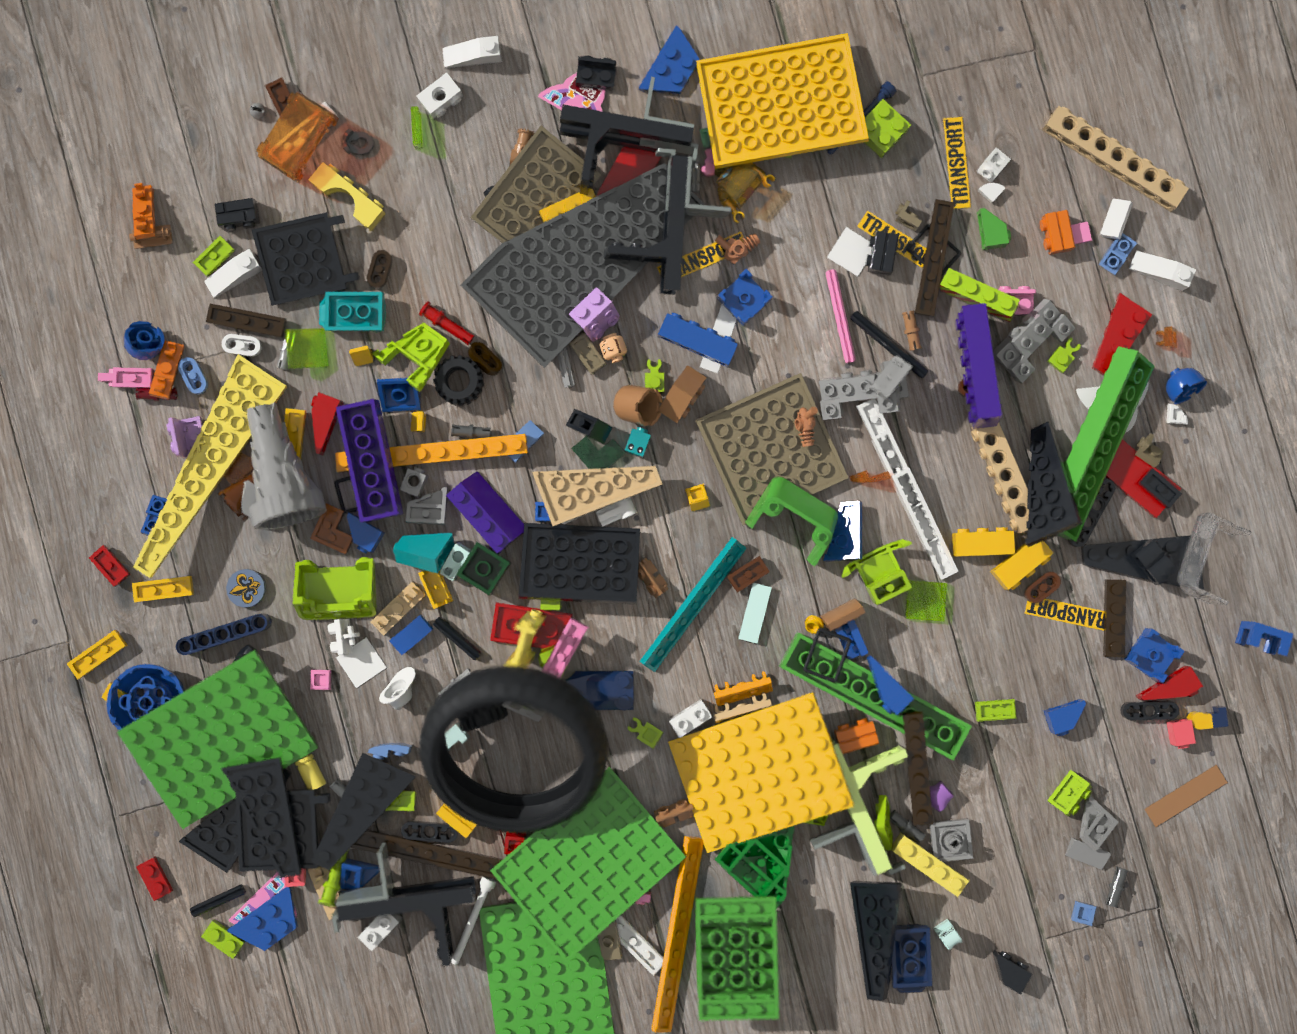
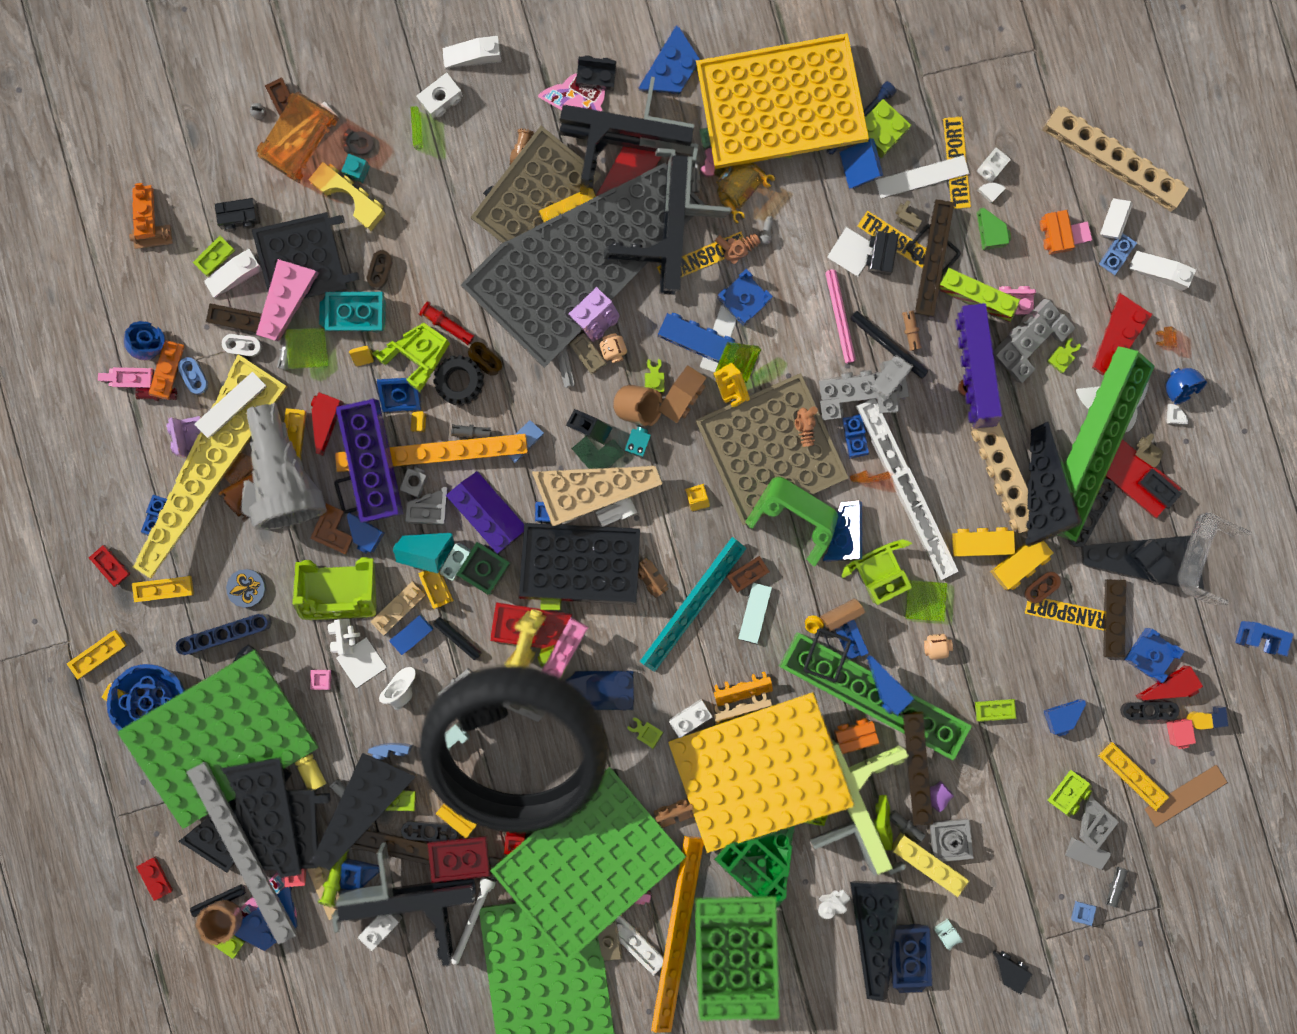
(219, 922): none -> medium nougat cylinder
(230, 405): none -> white tile
(242, 852): none -> light grey plate
(284, 298): none -> bright pink wedge
(355, 168): none -> teal brick
(459, 859): none -> dark red tile
(731, 385): none -> yellow hinge
(741, 356): none -> clear neon green tile
(765, 237): none -> light grey piece
(833, 904): none -> white hips
(855, 436): none -> blue slope
(861, 164): none -> blue tile
(922, 176): none -> white sticker
(937, 646): none -> light nougat head
(1133, 776): none -> yellow tile

